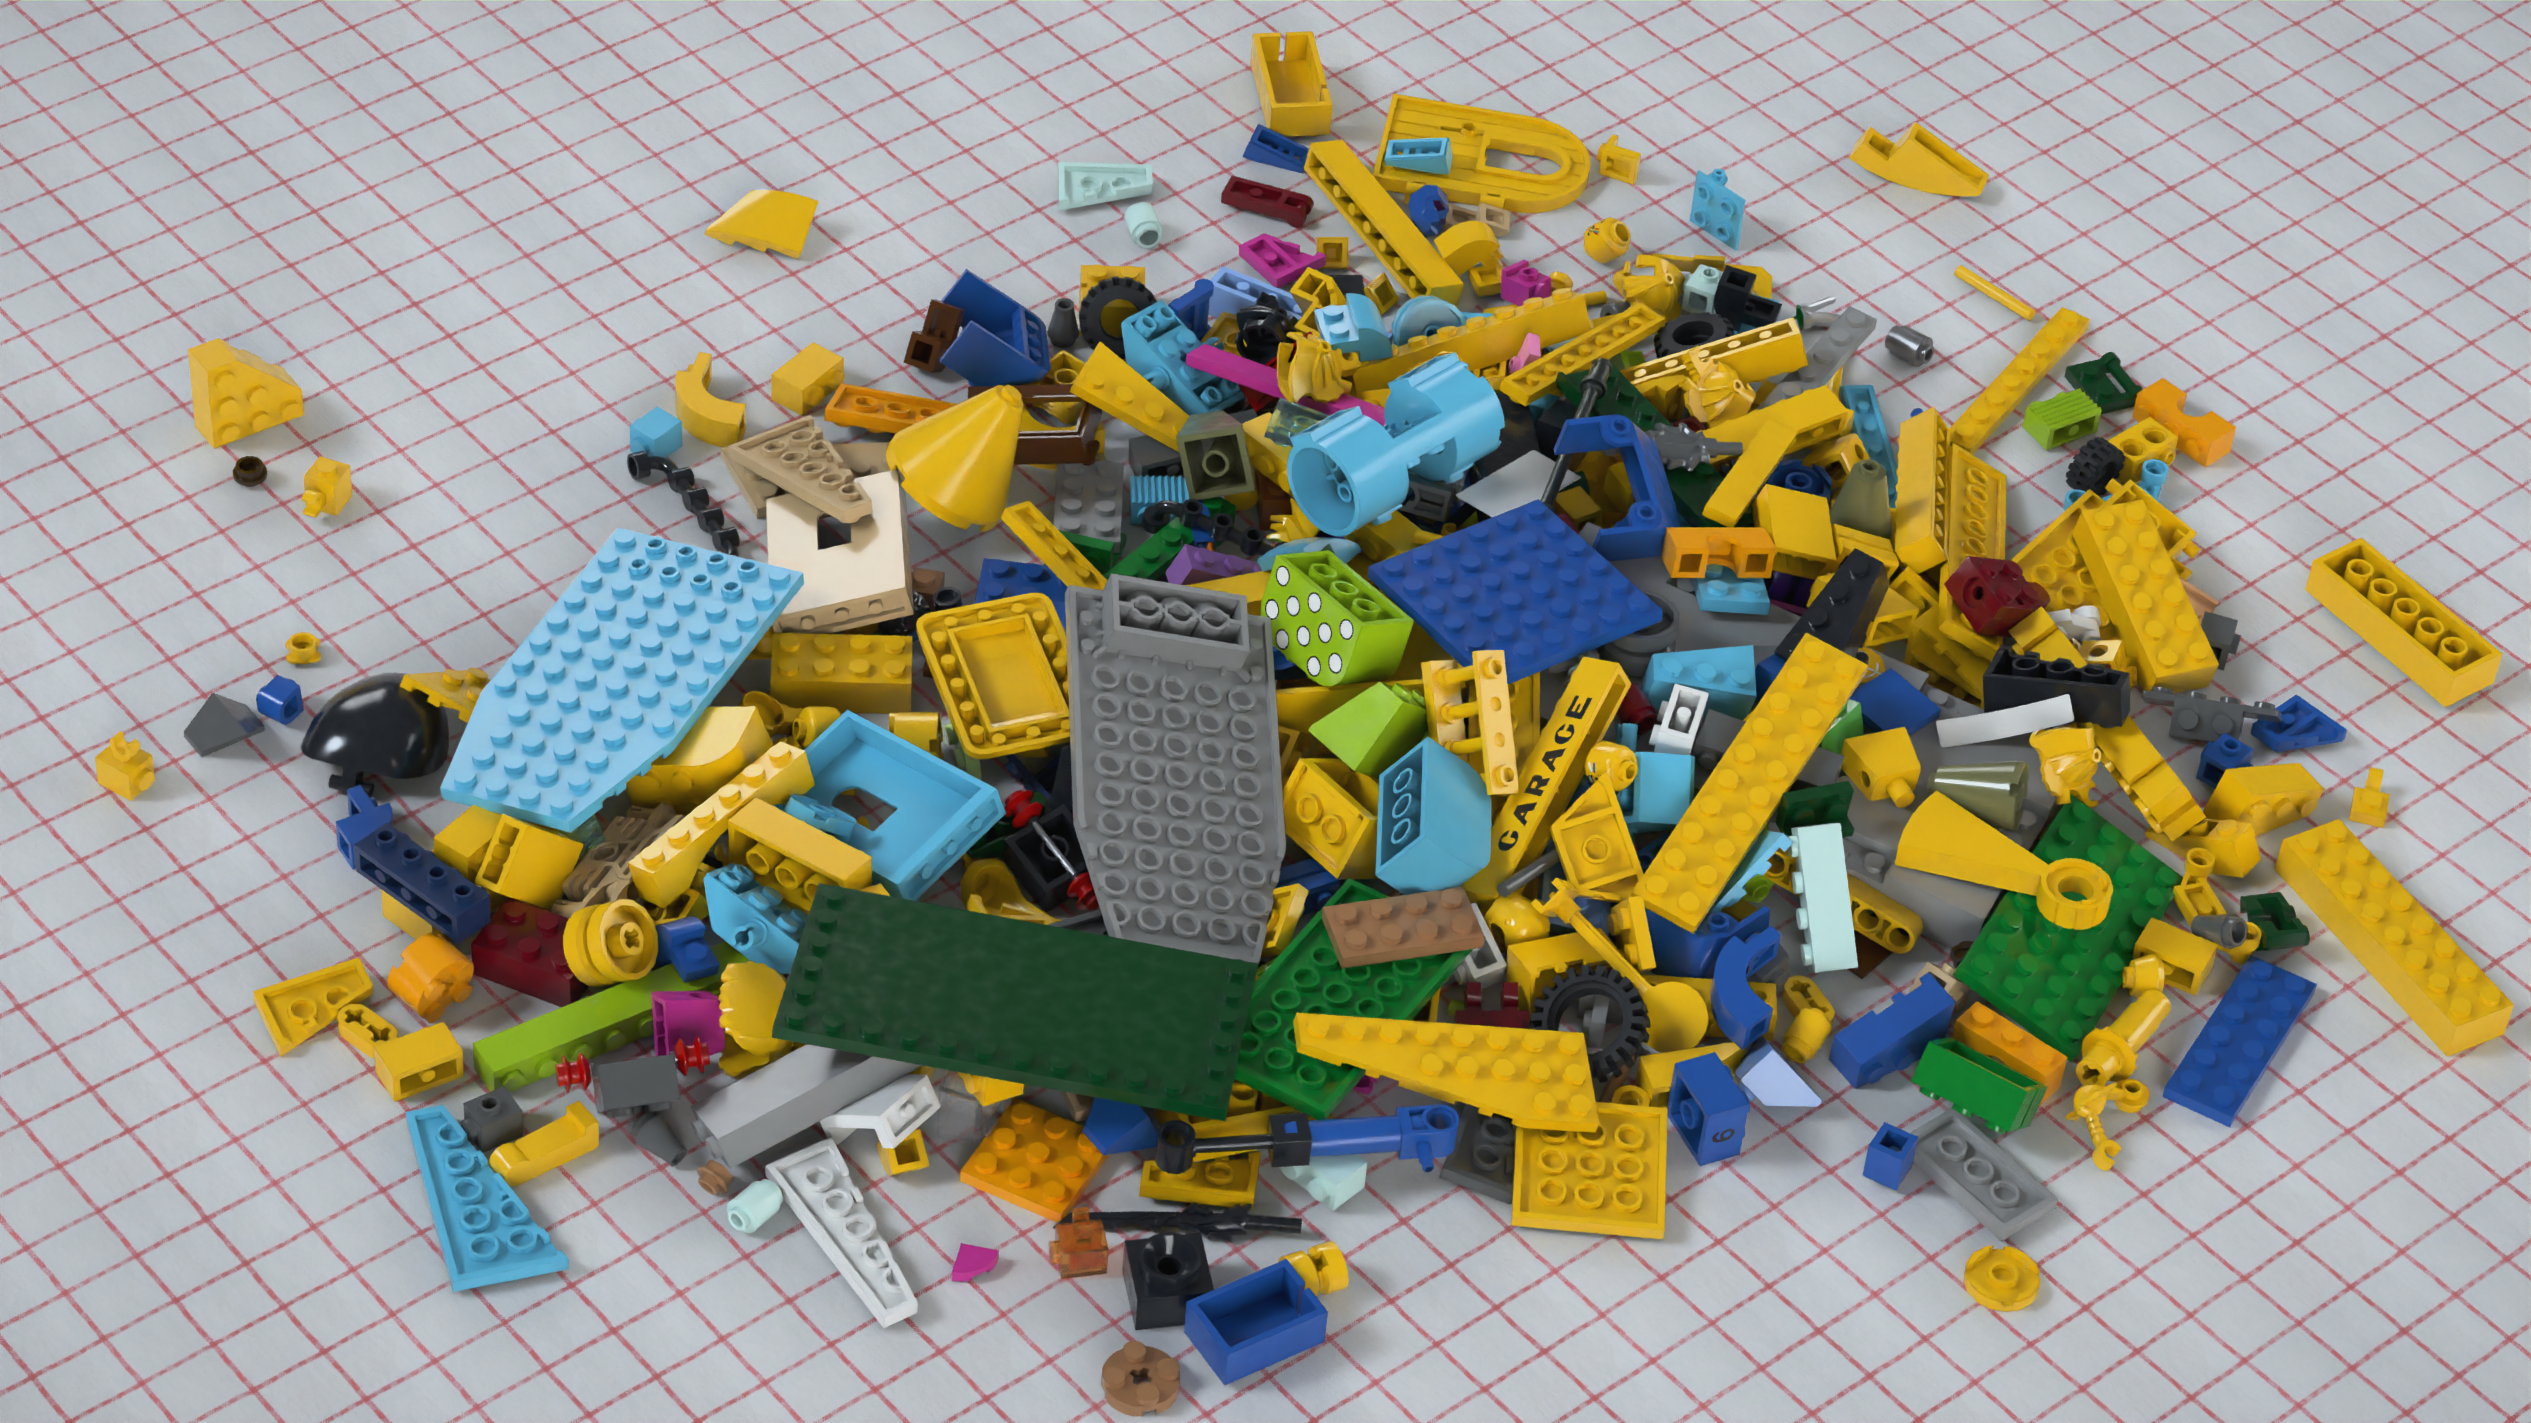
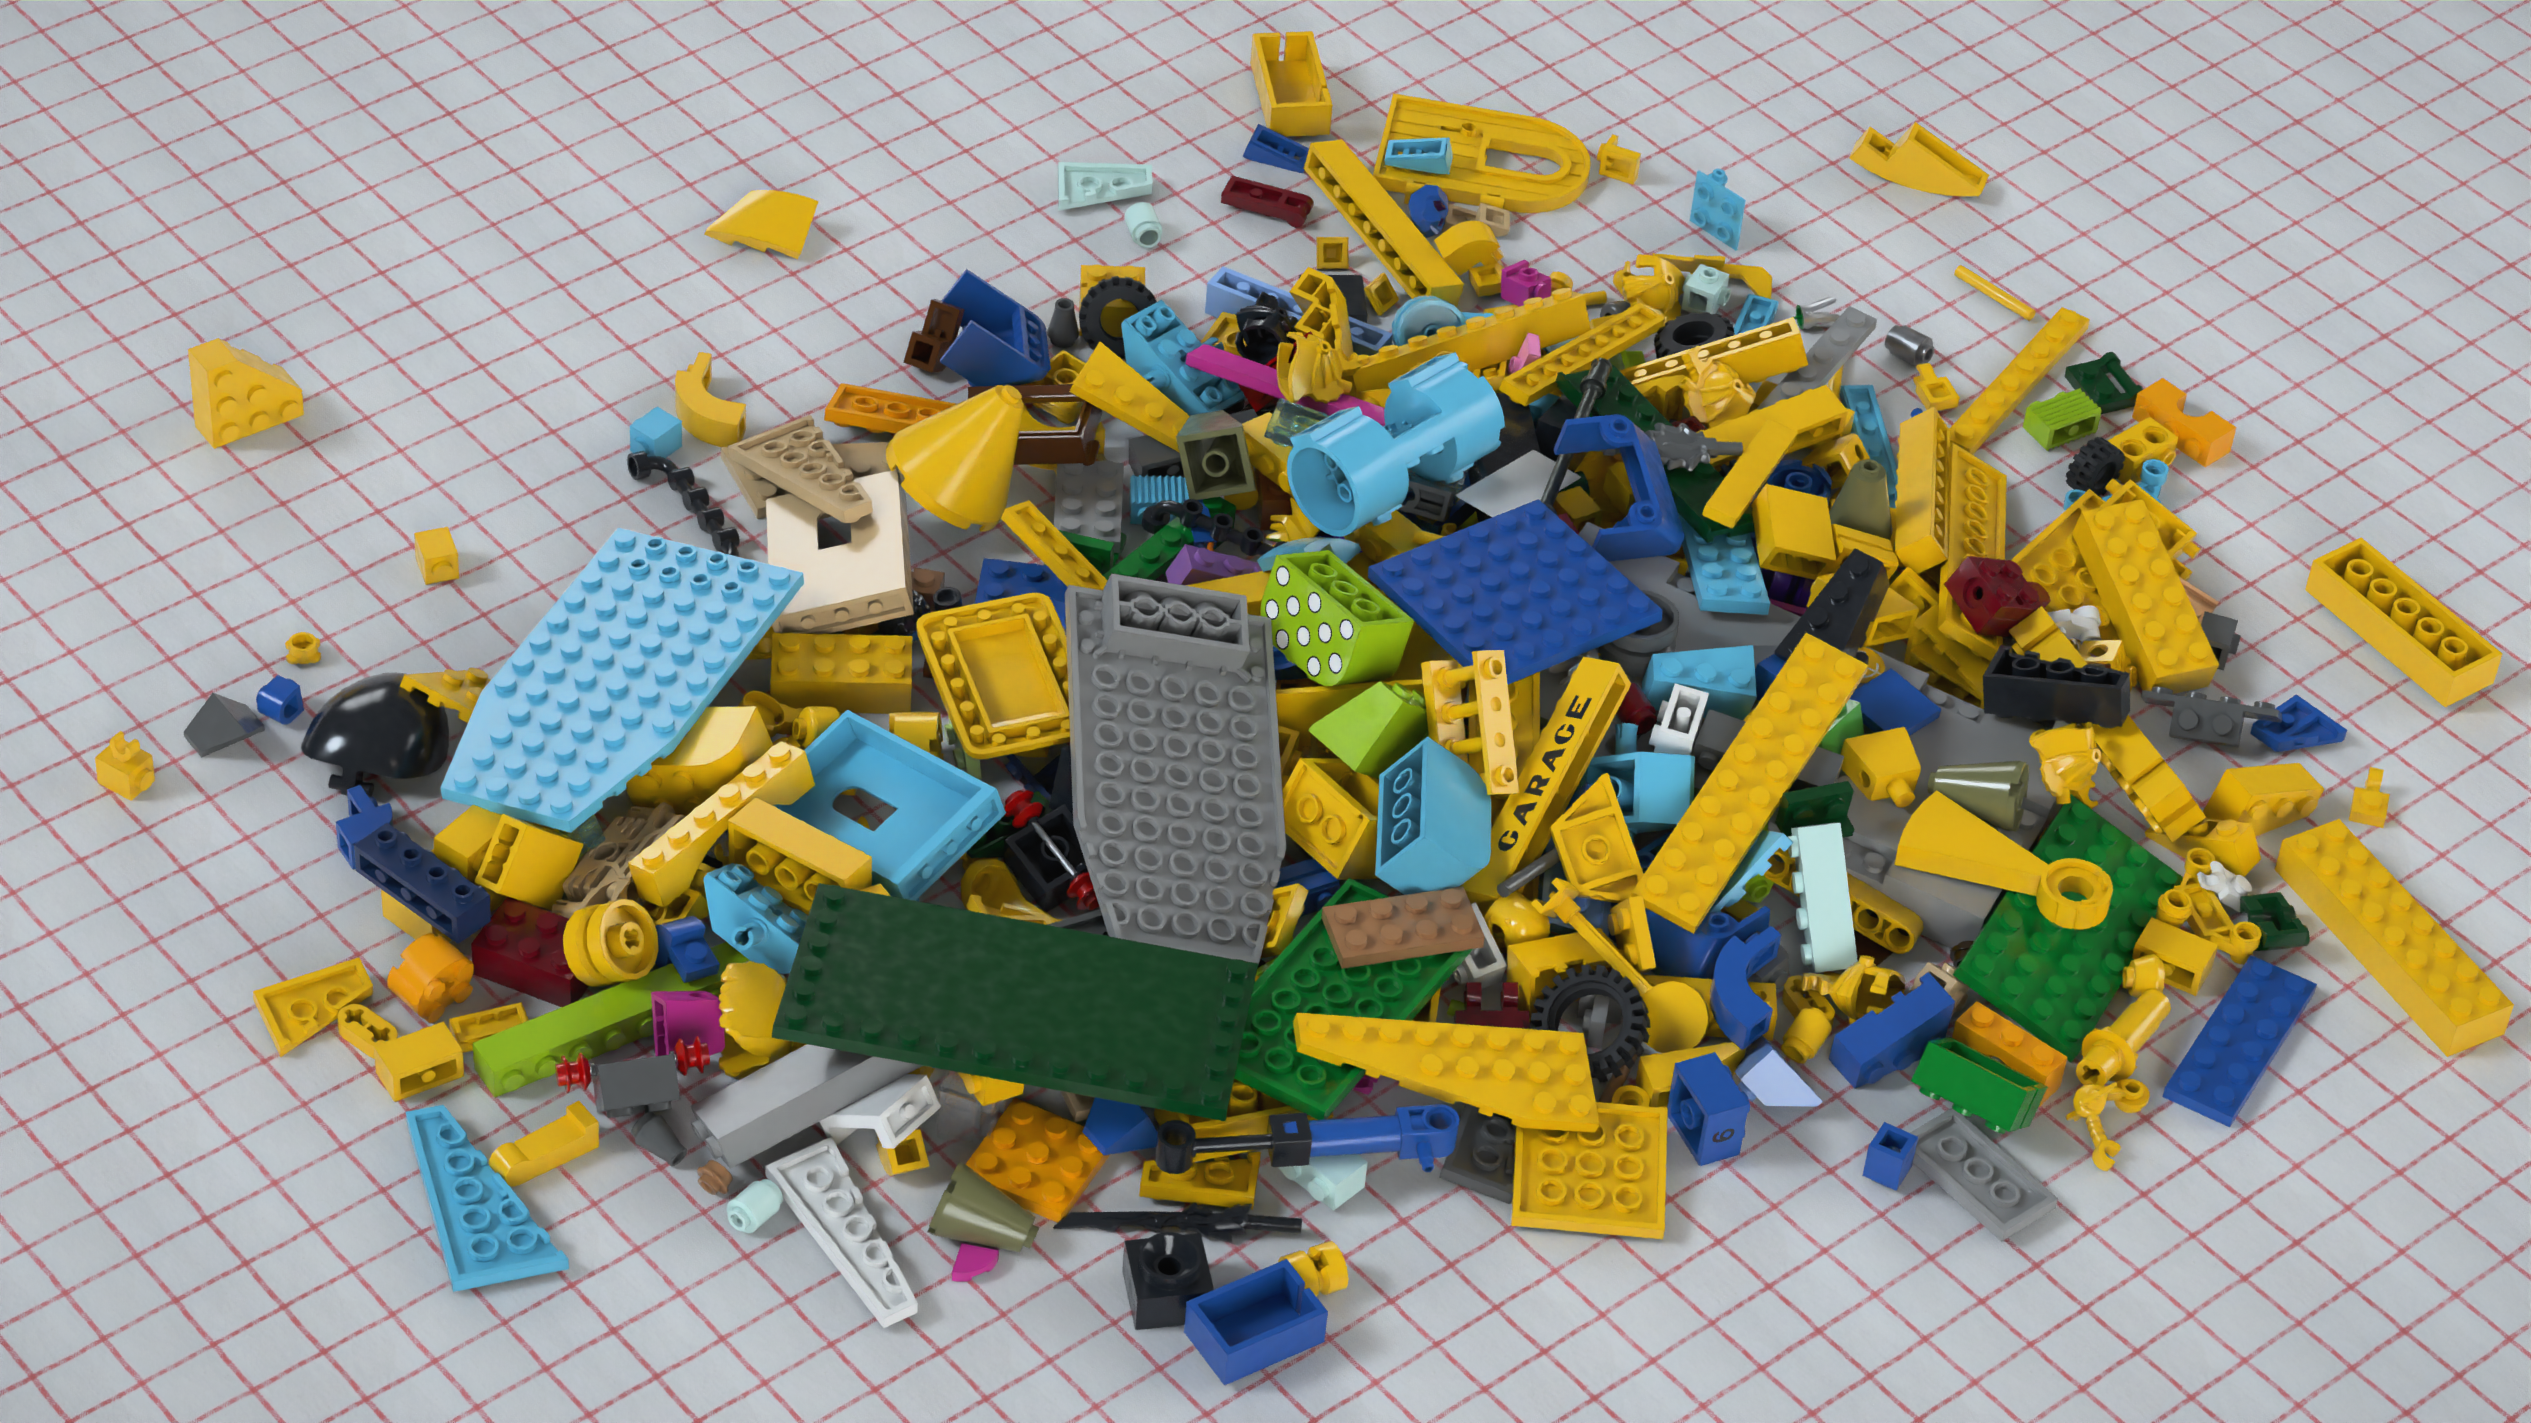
(249, 471): dark brown plate -> none
(326, 487): yellow brick -> none
(436, 555): none -> yellow brick
(485, 1023): none -> yellow plate
(492, 1119): dark grey brick -> none
(807, 378): yellow brick -> none
(825, 819): medium azure plate -> none
(981, 1214): none -> olive cone
(1079, 1246): clear orange brick -> none
(1145, 1362): medium nougat plate -> none
(1194, 307): blue plate -> none
(1278, 260): dark pink wing -> none
(1354, 328): medium azure brick -> none
(1606, 240): yellow head -> none
(1613, 759): yellow head -> none
(1739, 305): black brick -> none
(1742, 549): light orange arch -> none
(1858, 988): none -> yellow helmet
(1933, 390): none -> yellow plate
(2002, 1278): yellow tile -> none
(2005, 722): white sticker -> none
(2174, 907): none -> yellow cone
(2222, 755): blue brick -> none
(2222, 929): dark grey cone -> none
(2226, 885): none -> white plate

